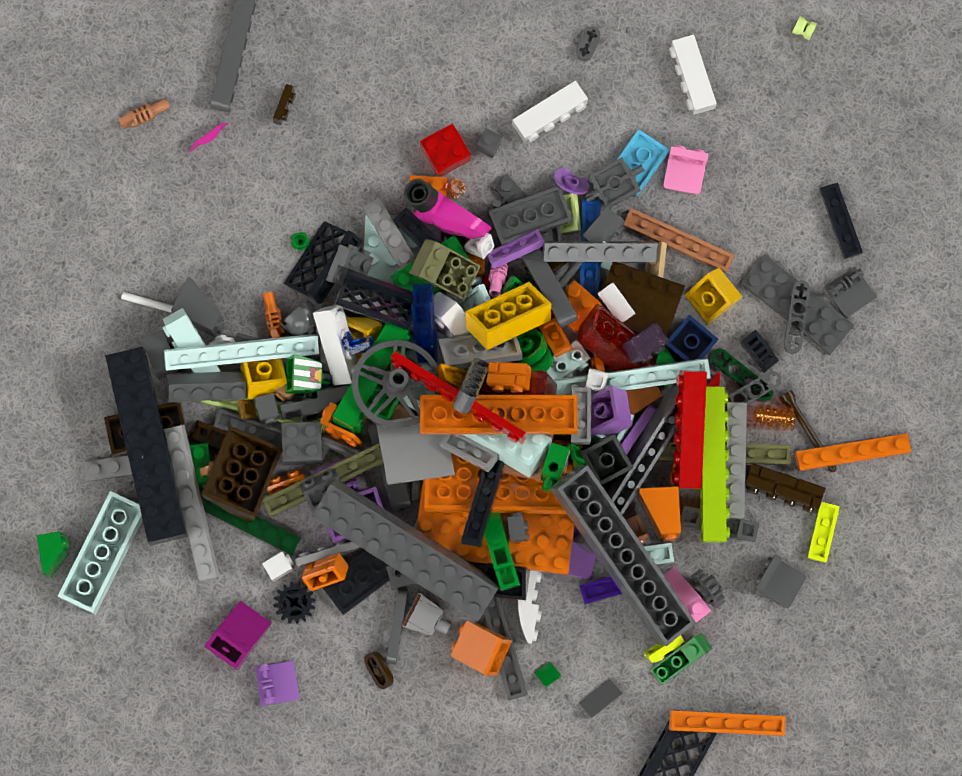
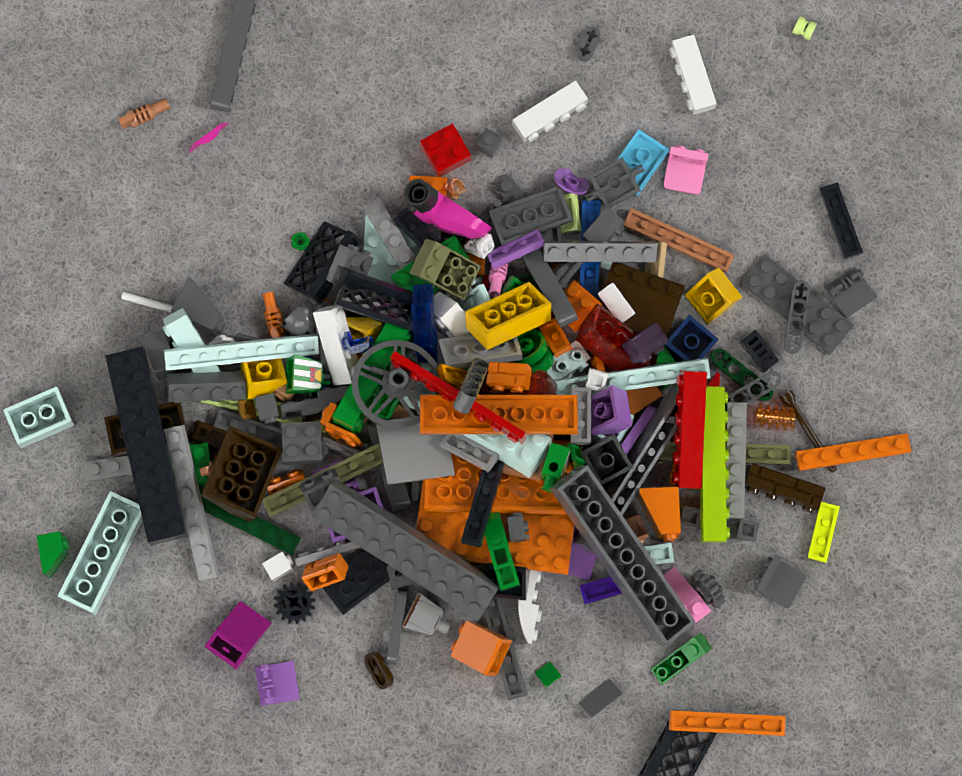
(38, 417): none -> light aqua brick
(281, 113): dark brown plate -> none
(658, 652): neon yellow plate -> none

